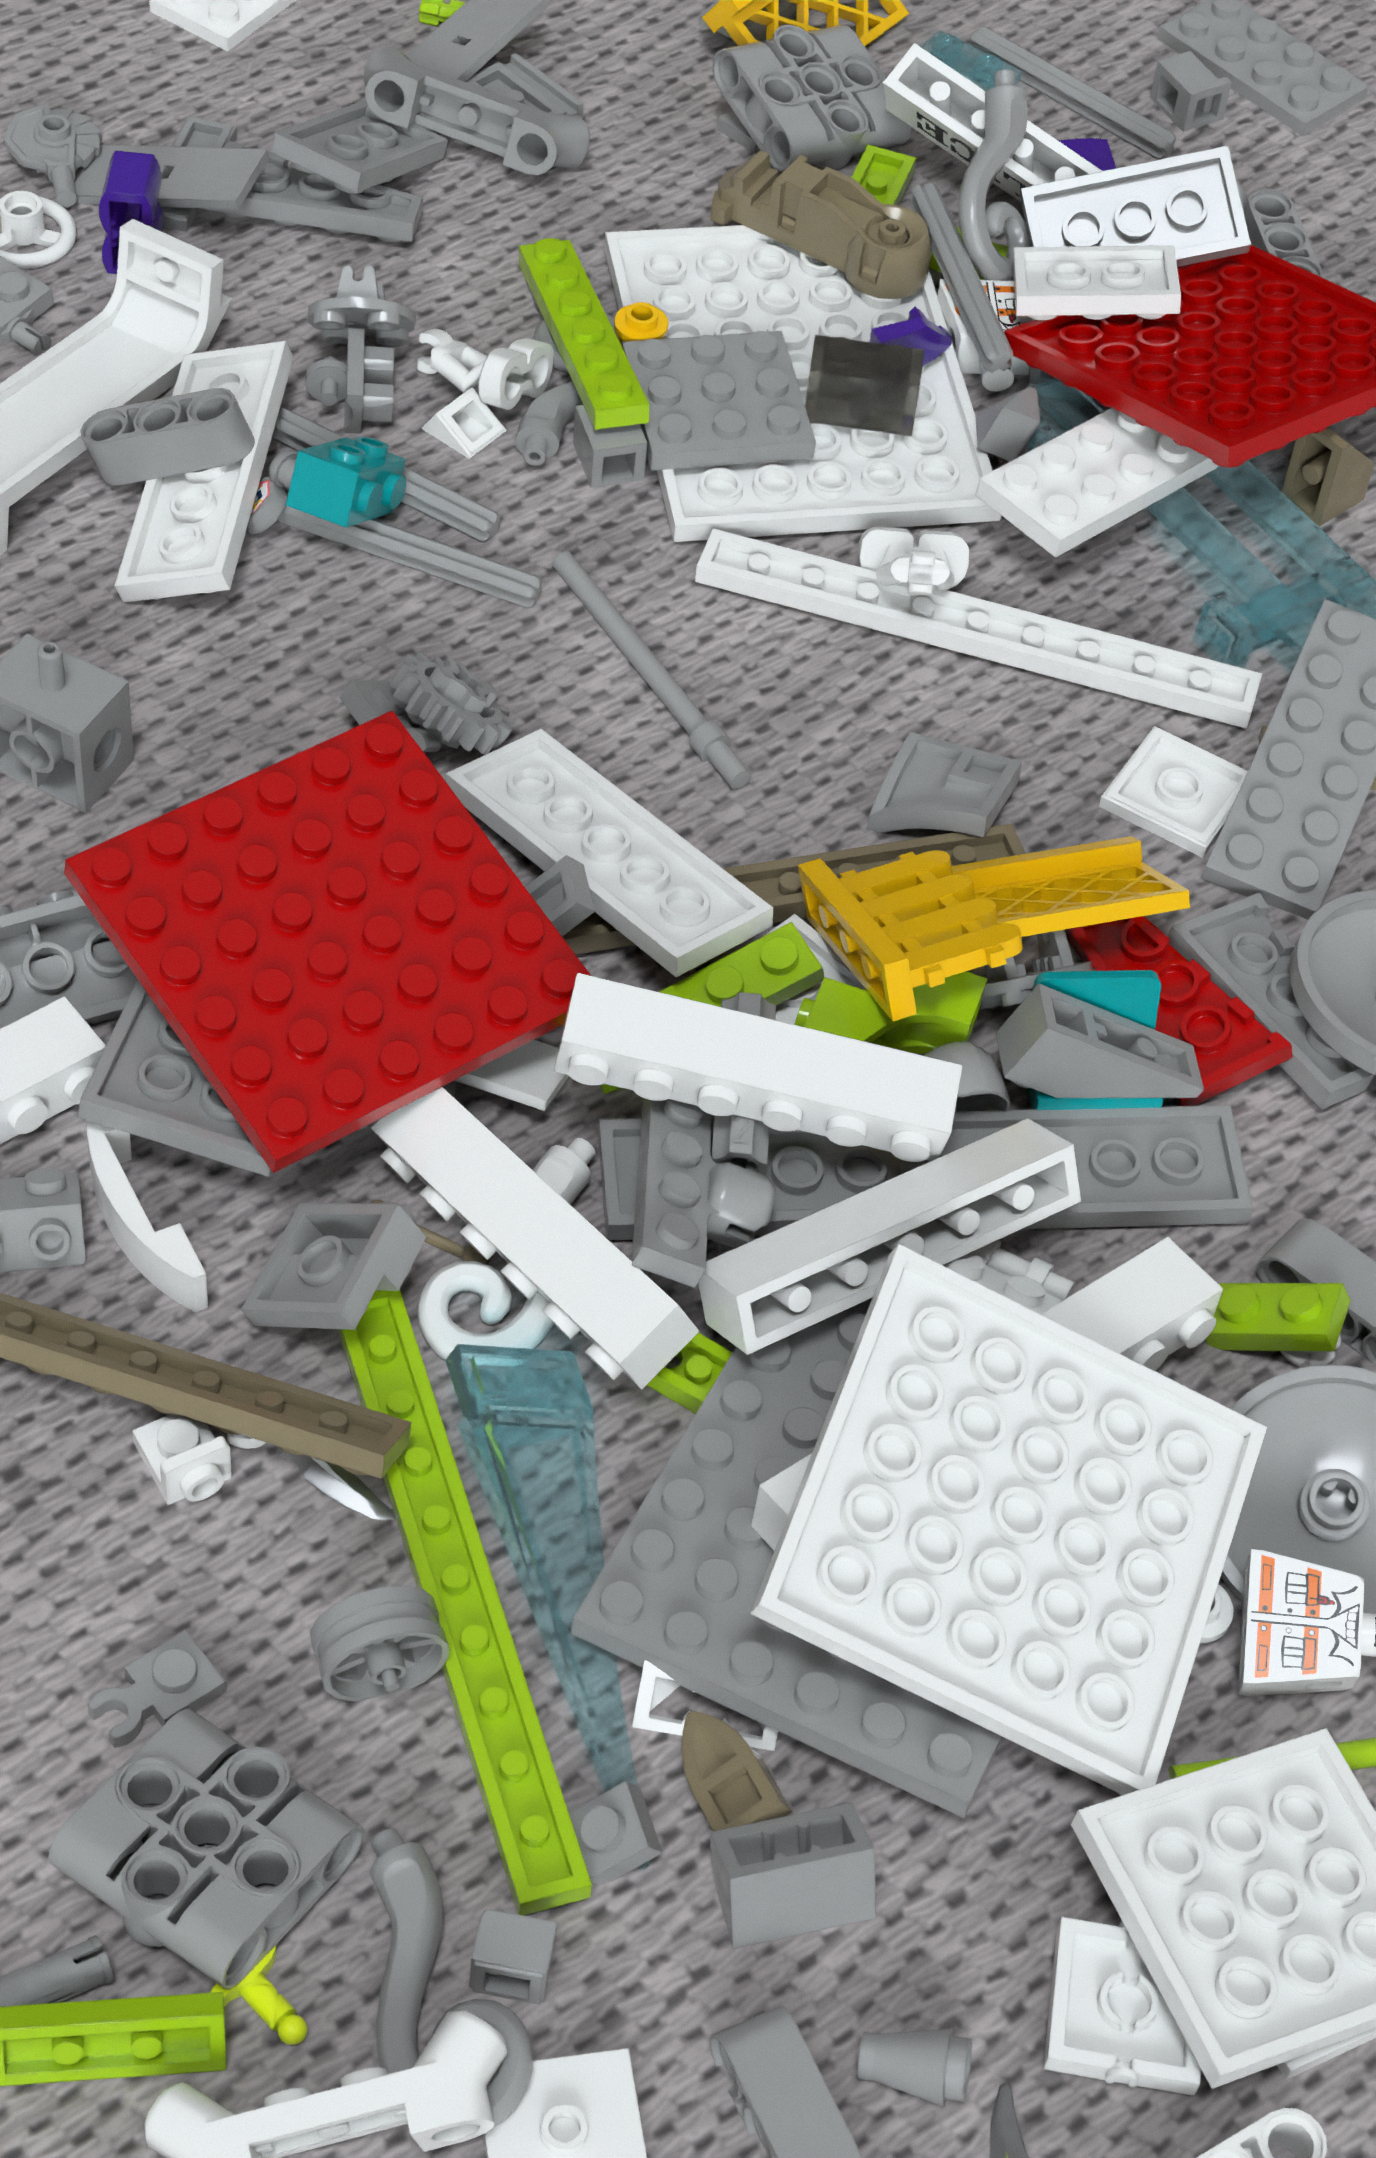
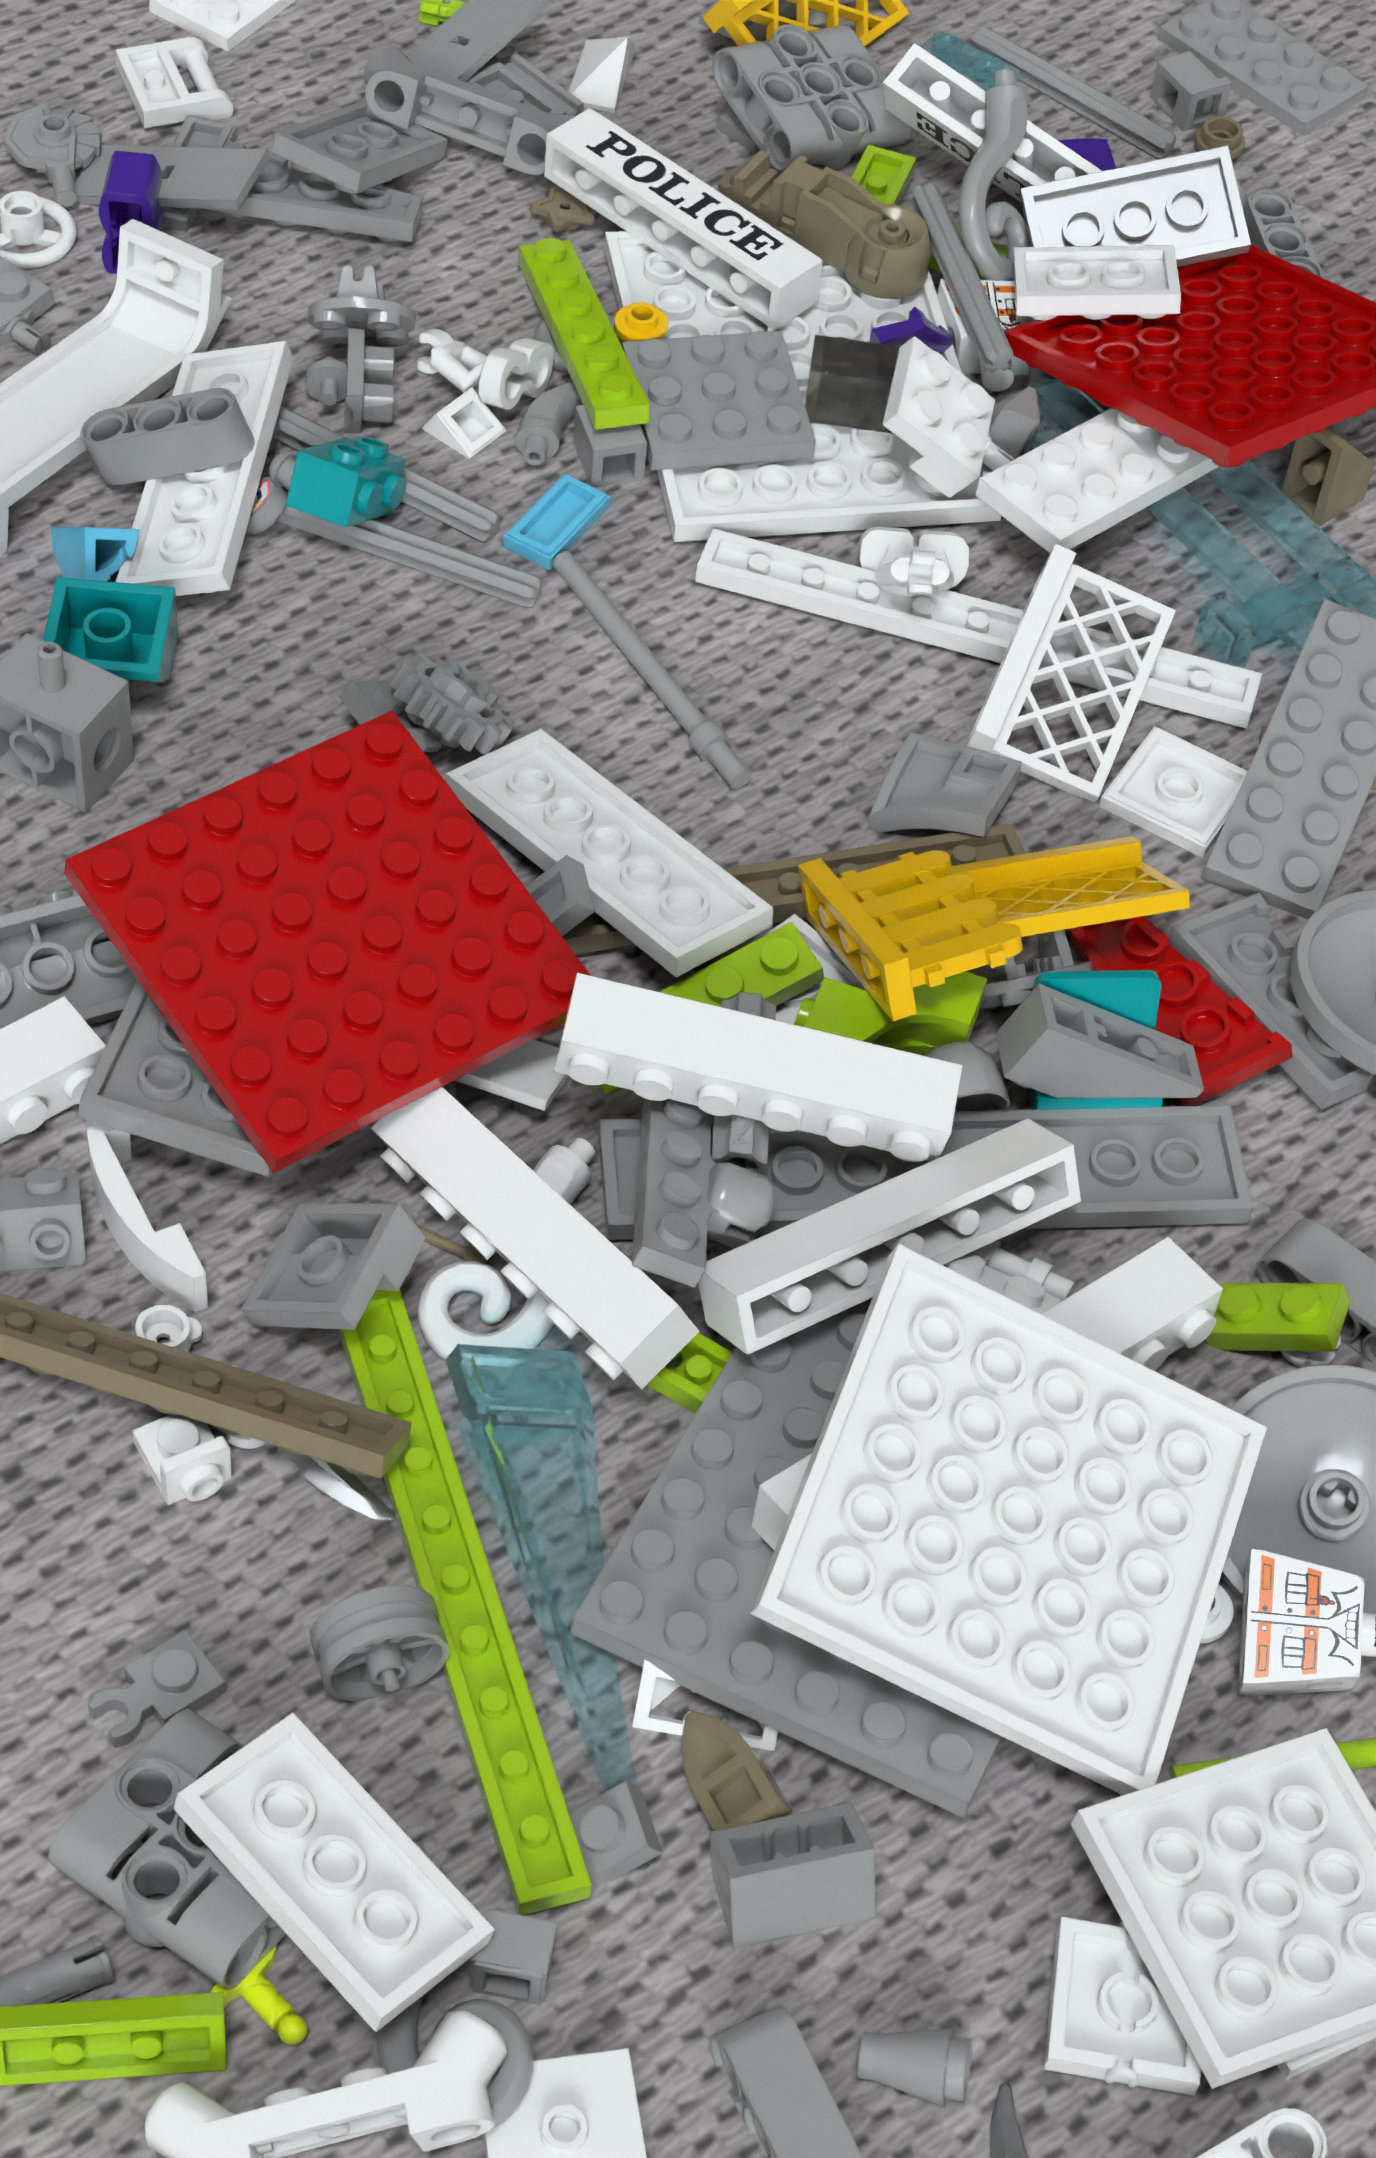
(92, 551): none -> medium azure brick
(116, 626): none -> teal slope
(159, 89): none -> white plate
(169, 1323): none -> white plate
(333, 1871): none -> white plate
(556, 521): none -> medium azure tile
(560, 218): none -> dark tan plate
(602, 72): none -> white slope
(683, 218): none -> white brick
(941, 419): none -> white plate
(1032, 644): none -> white fence
(1221, 132): none -> dark tan plate

